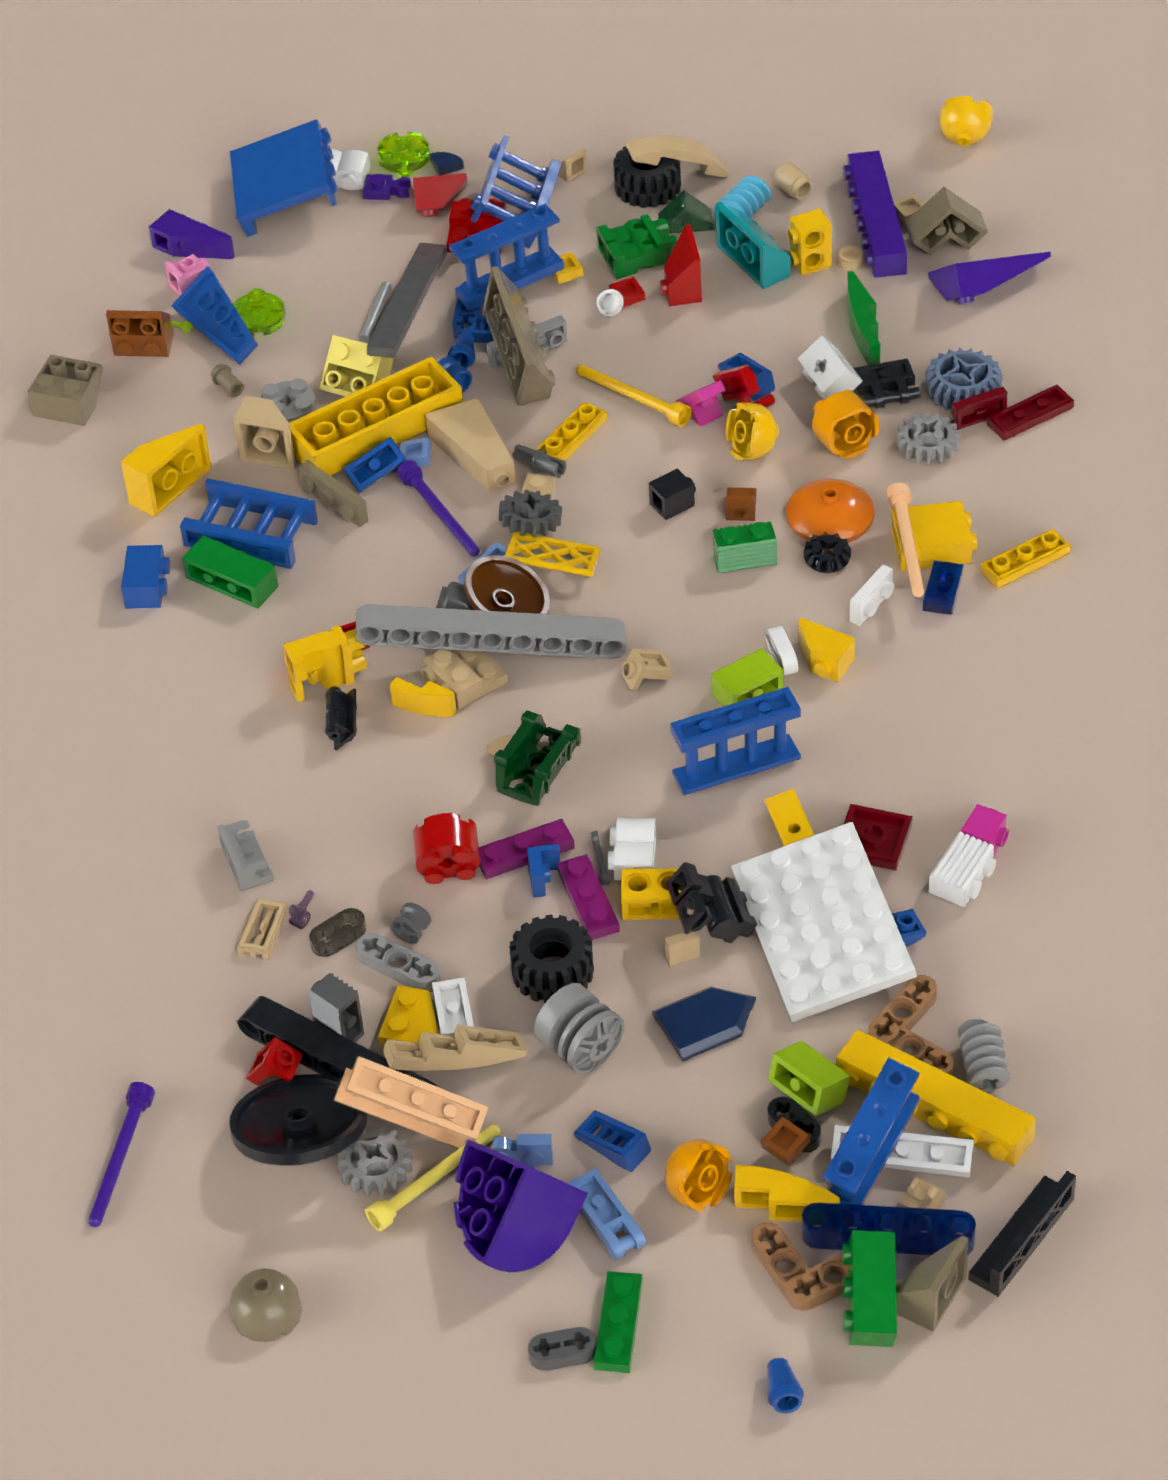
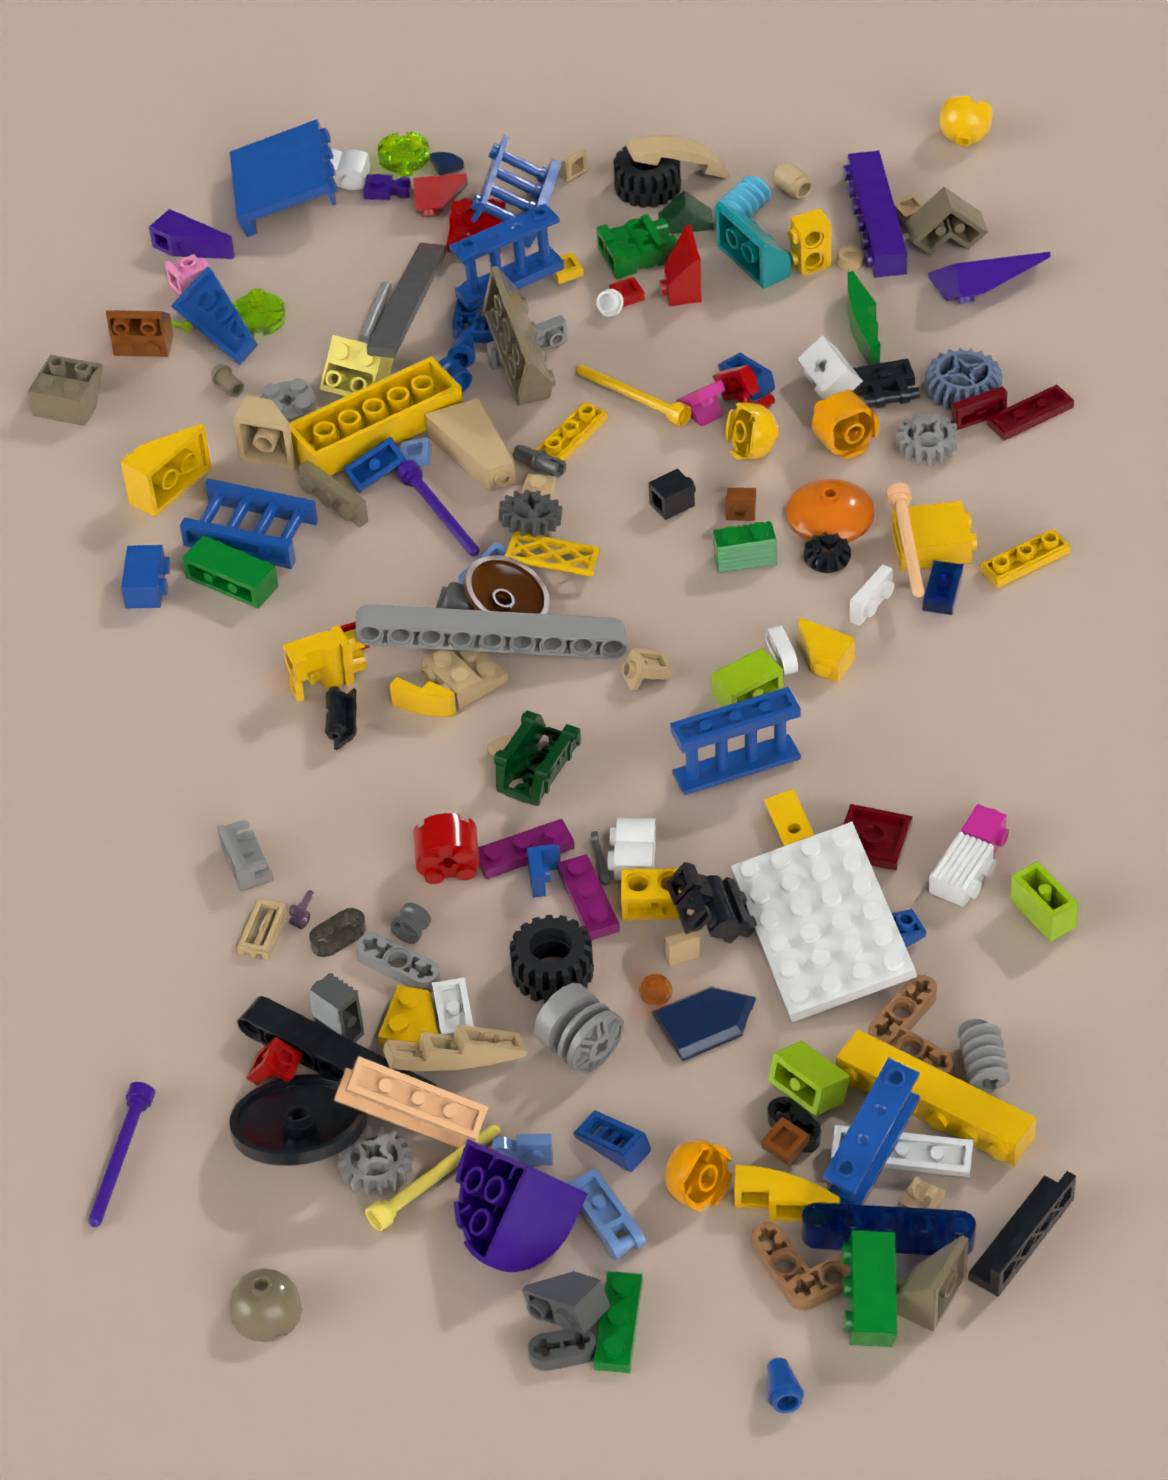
(567, 1300): none -> dark grey slope
(655, 989): none -> clear orange plate
(1044, 901): none -> lime brick

